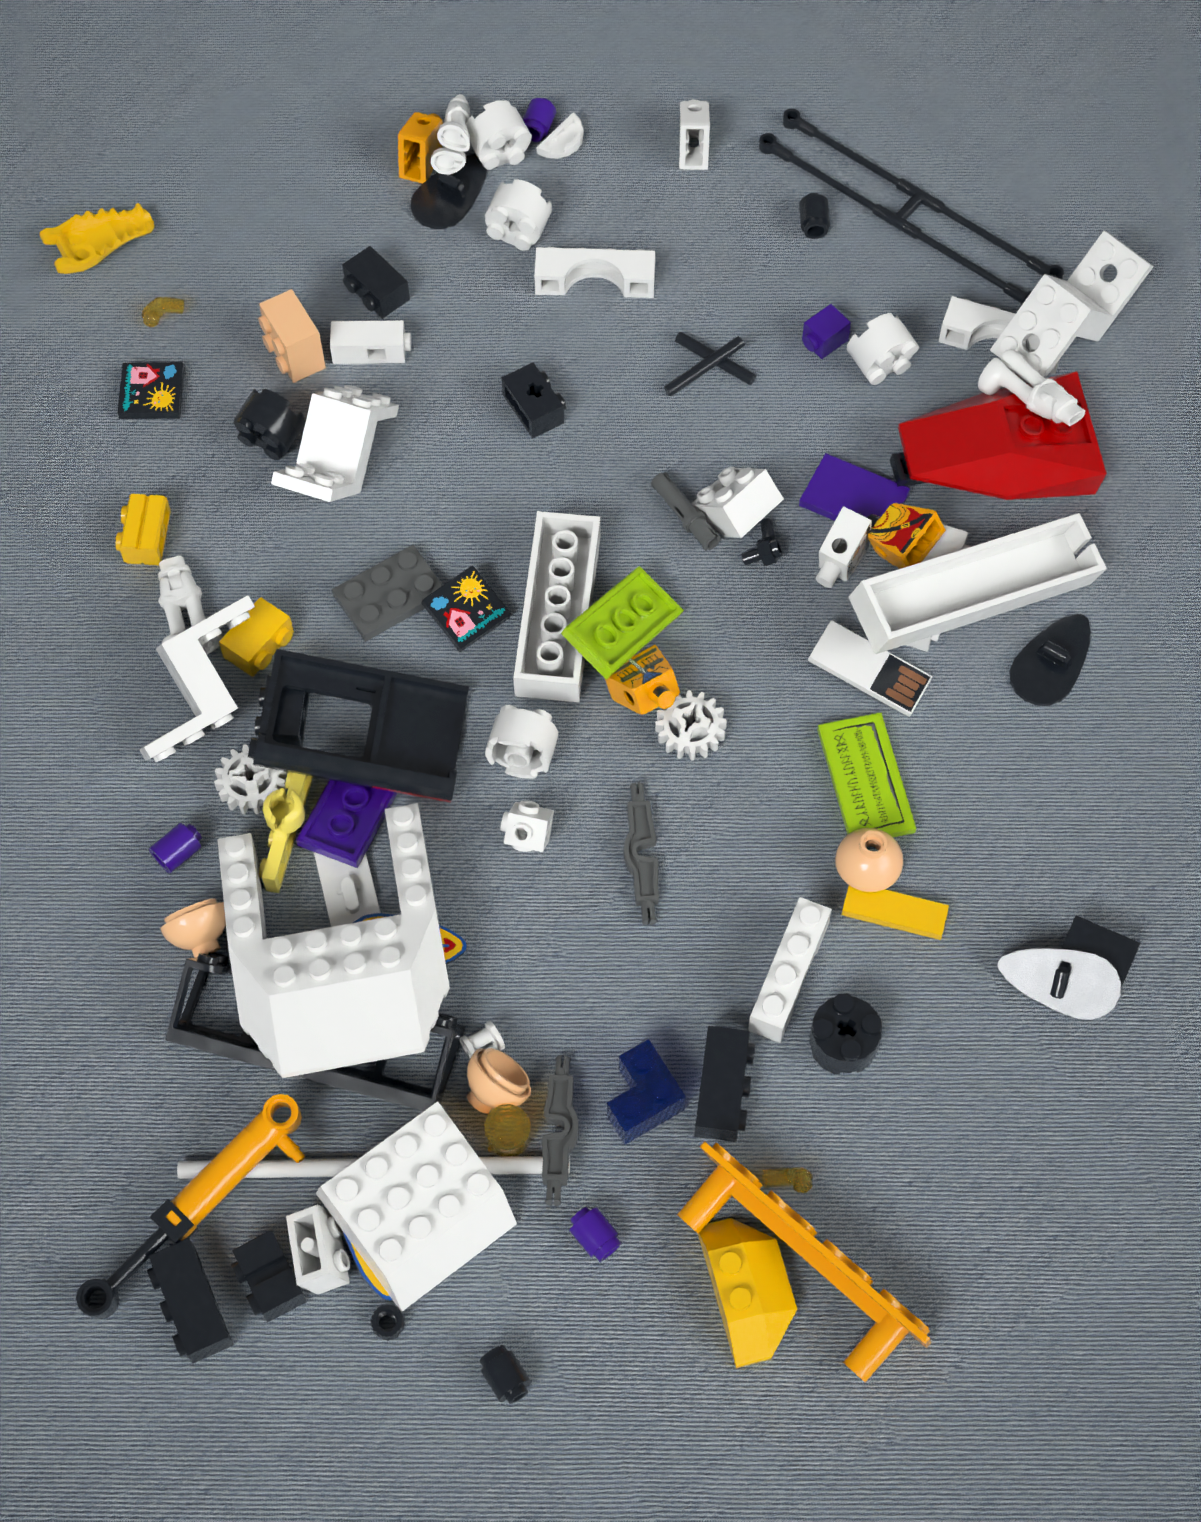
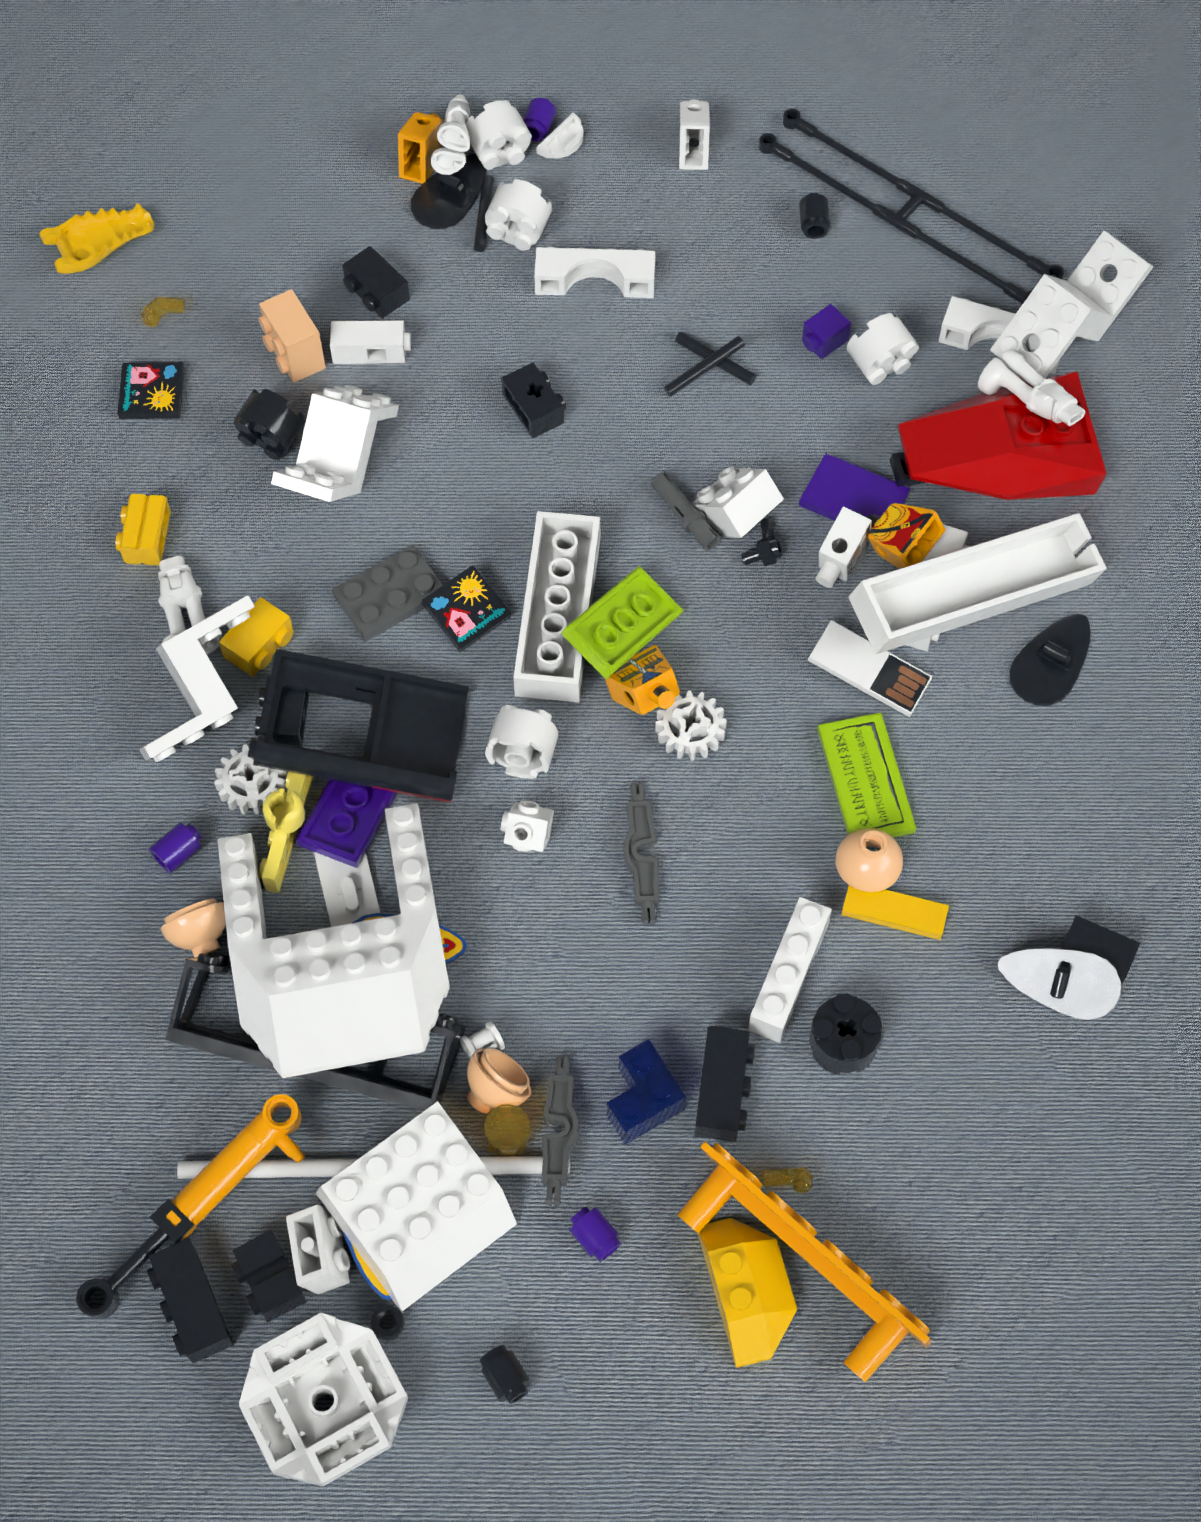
(312, 1362): none -> white piece
(485, 200): none -> black bar

